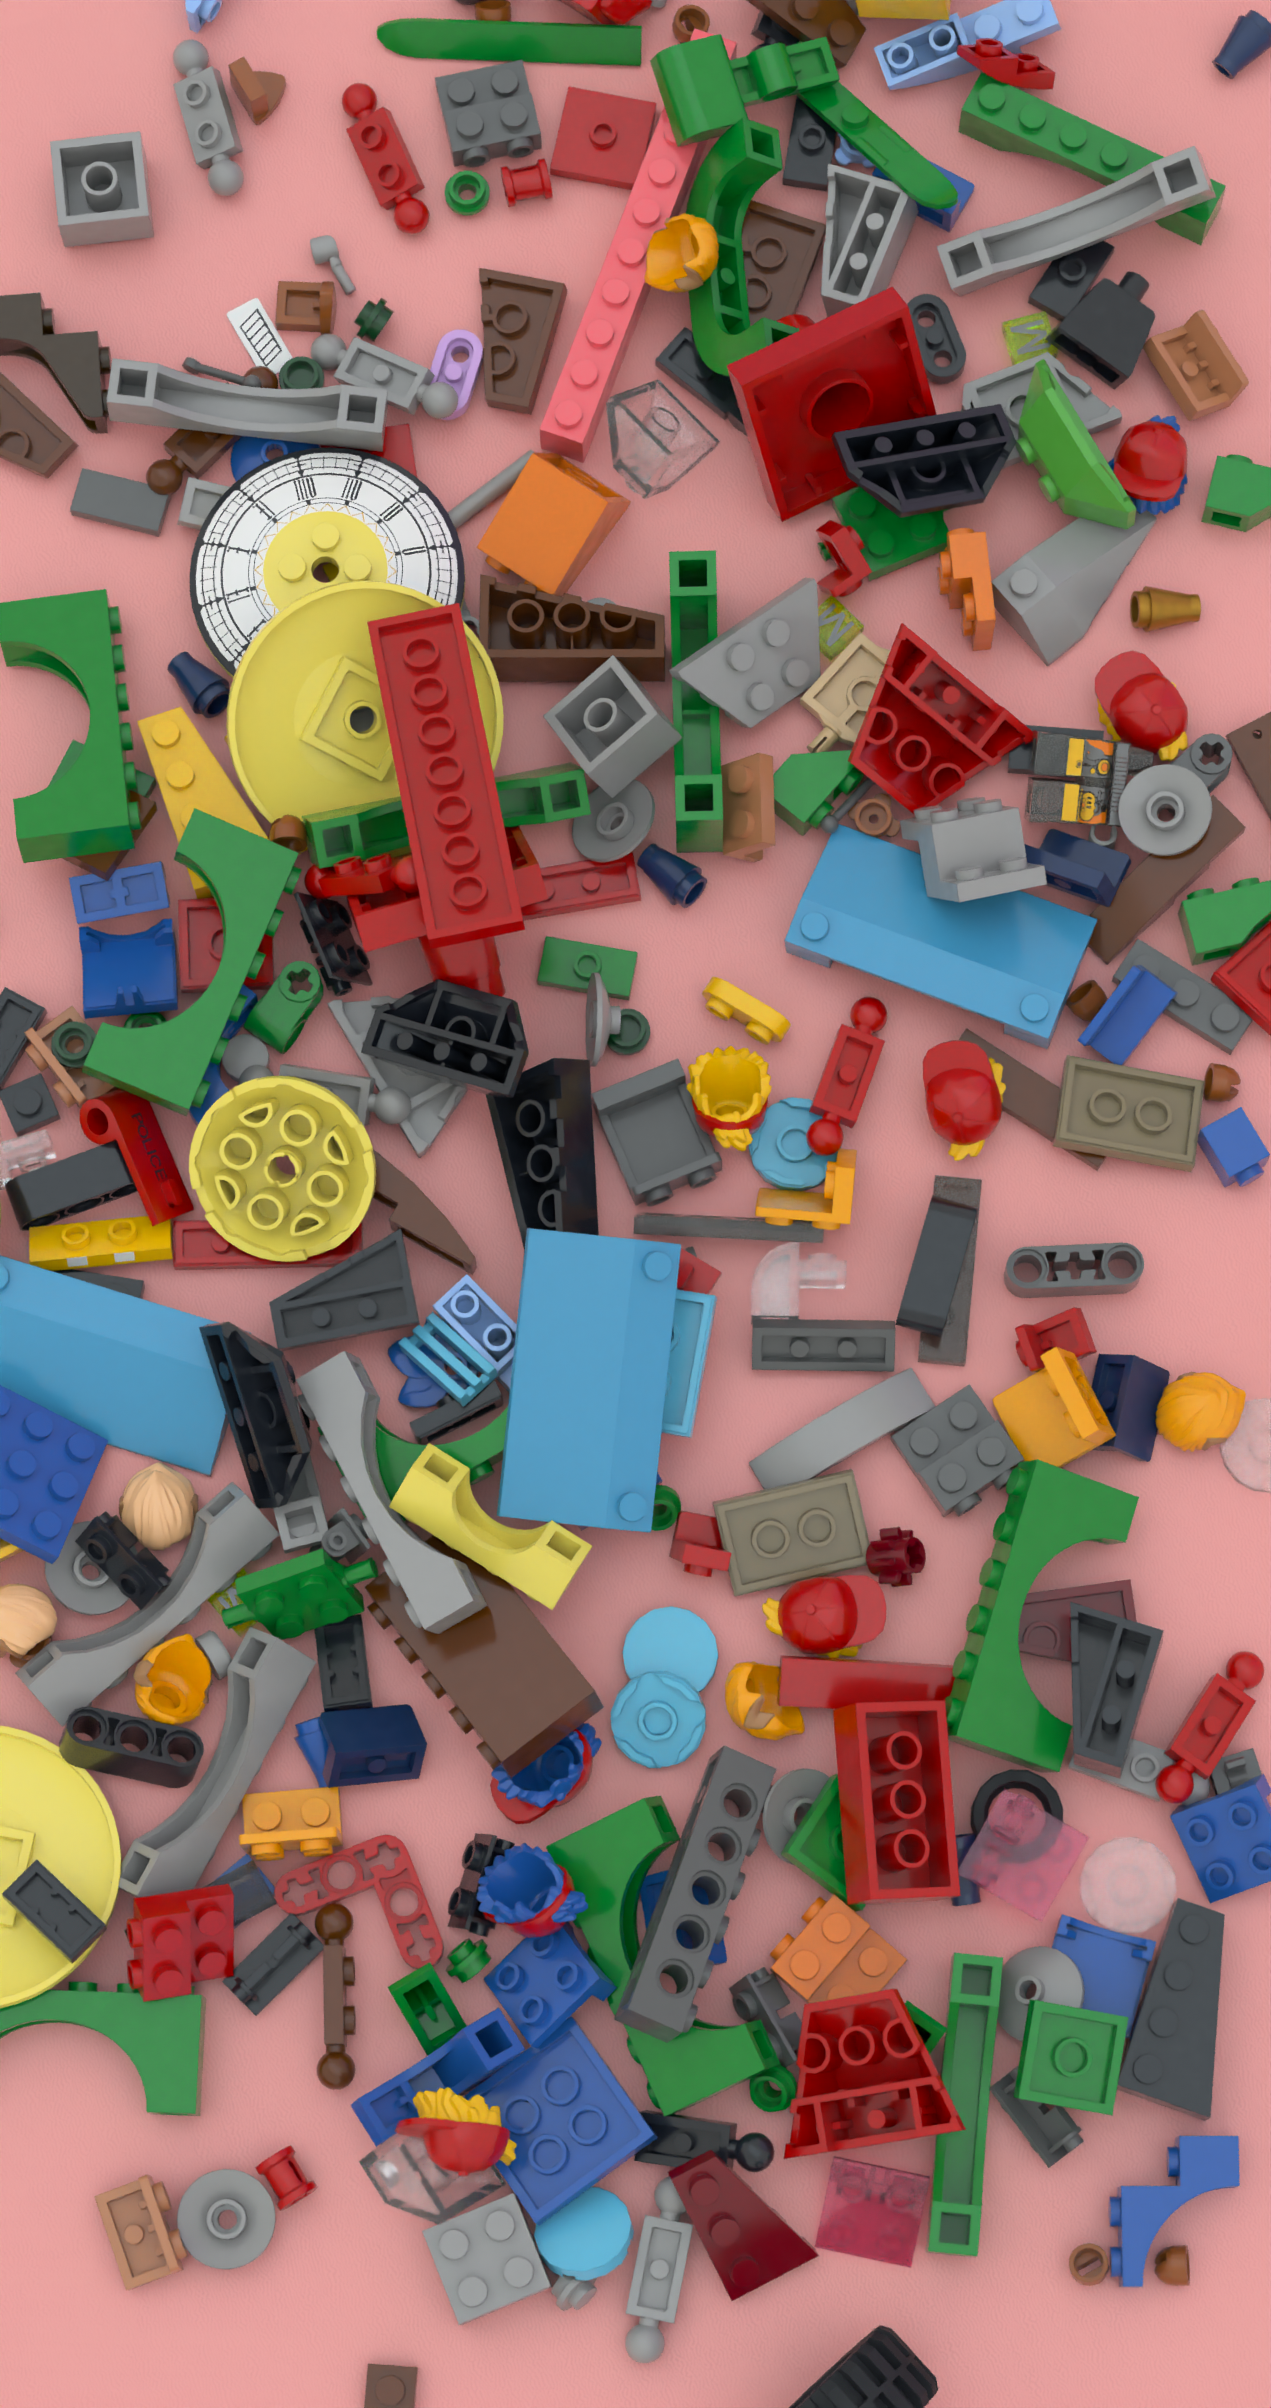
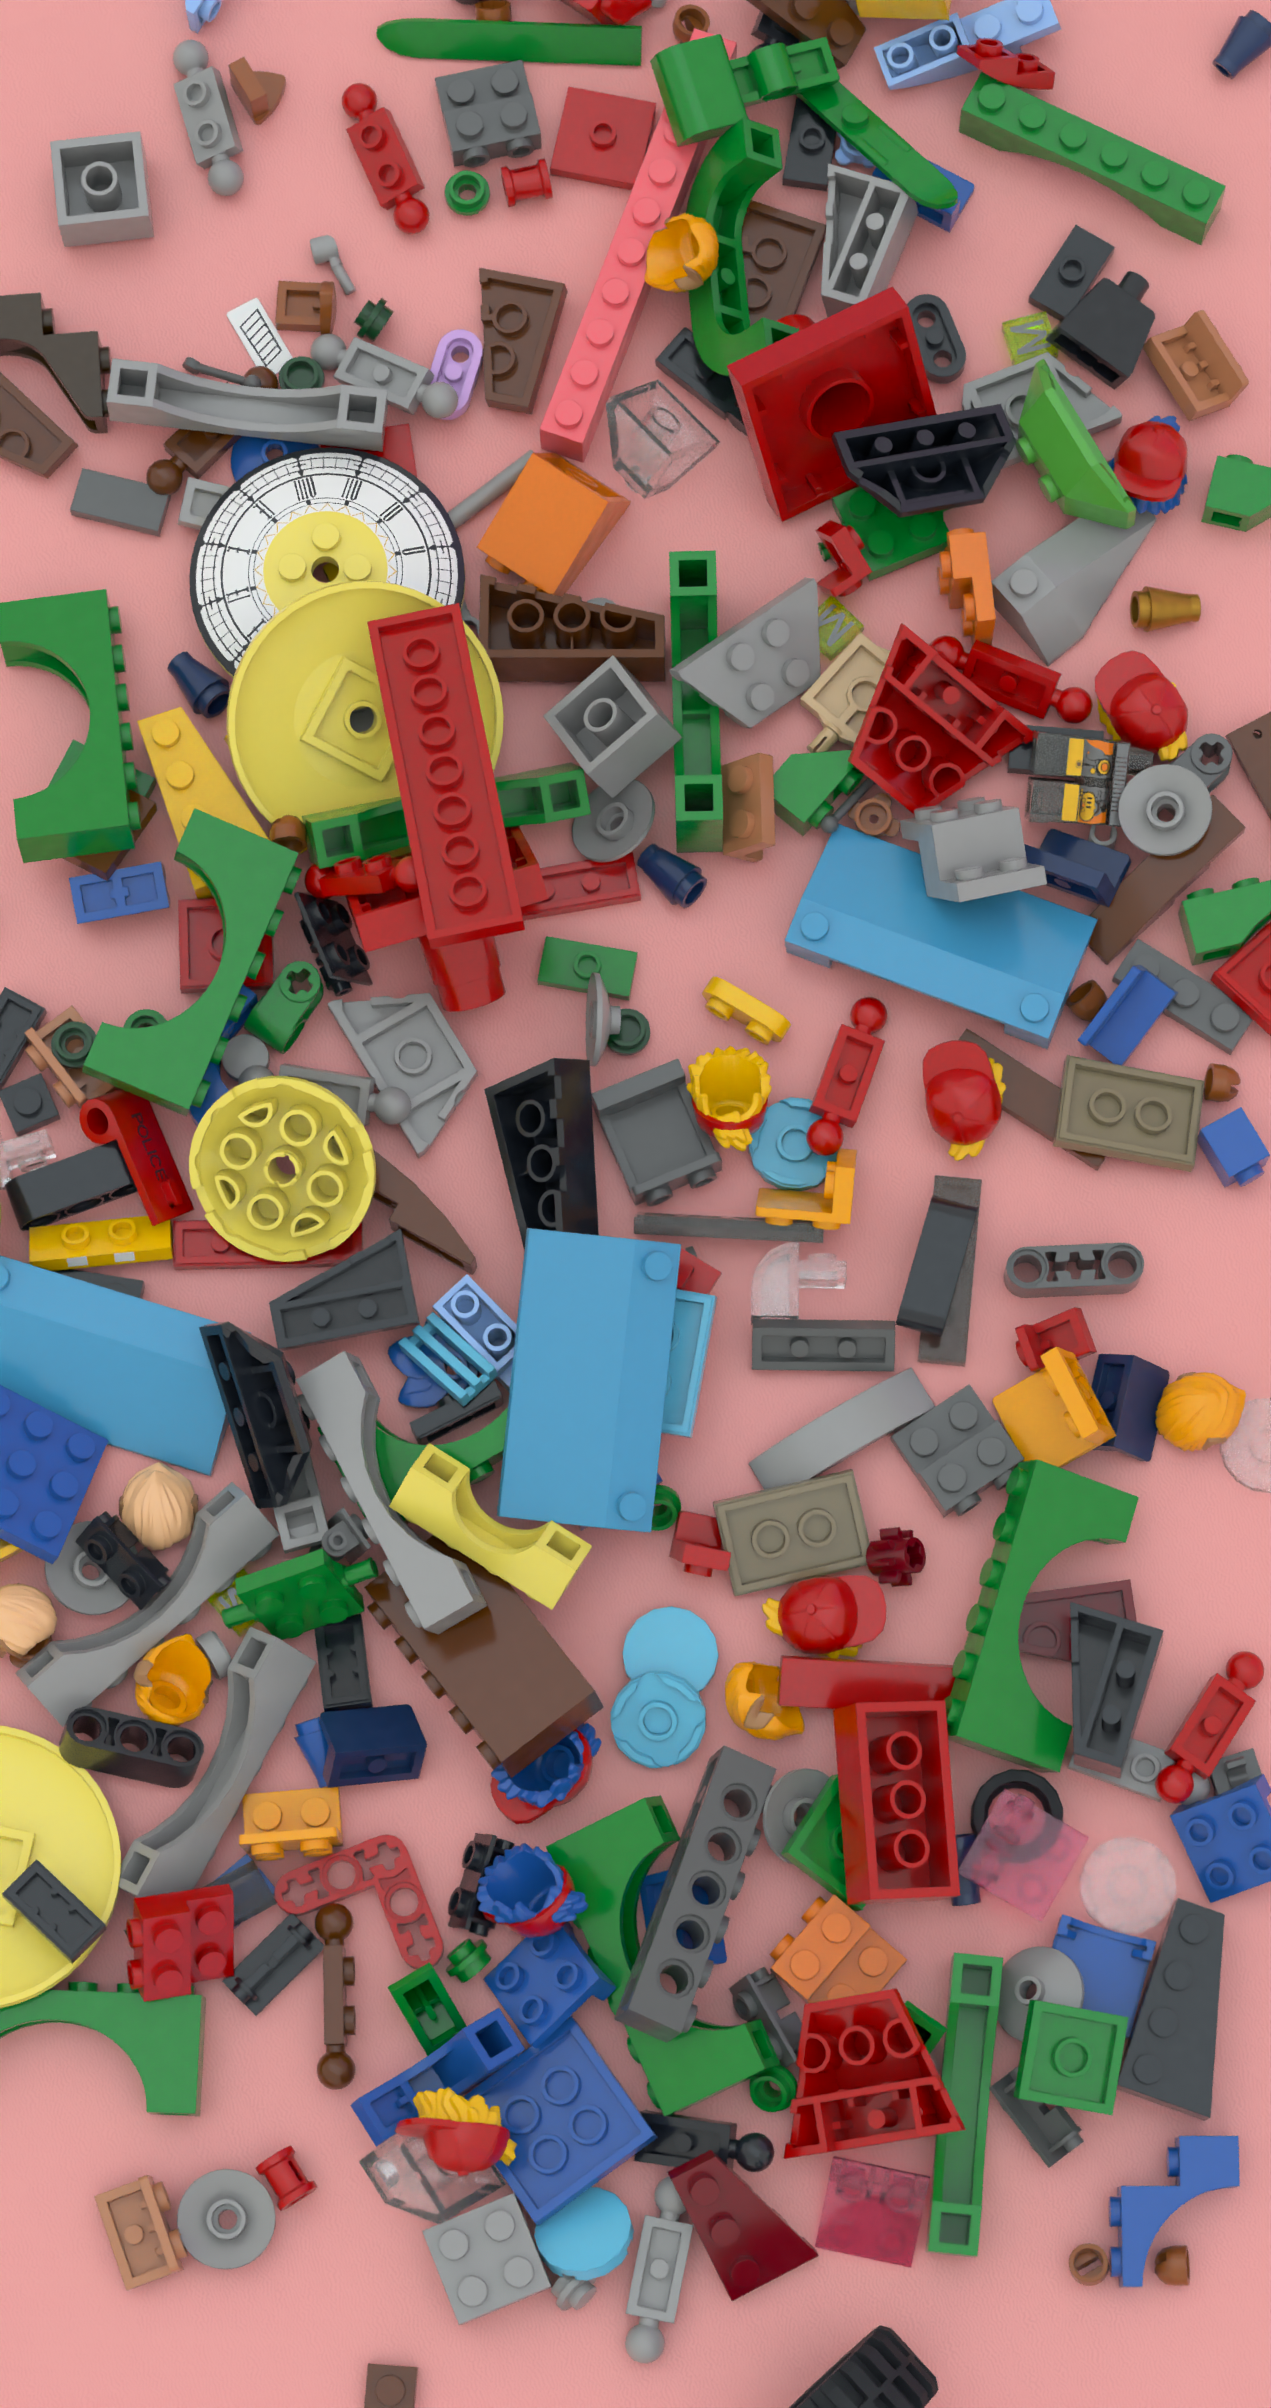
(129, 971): blue piece -> none
(452, 1037): black wedge -> none
(1015, 680): none -> red plate
(1122, 206): light grey arch -> none

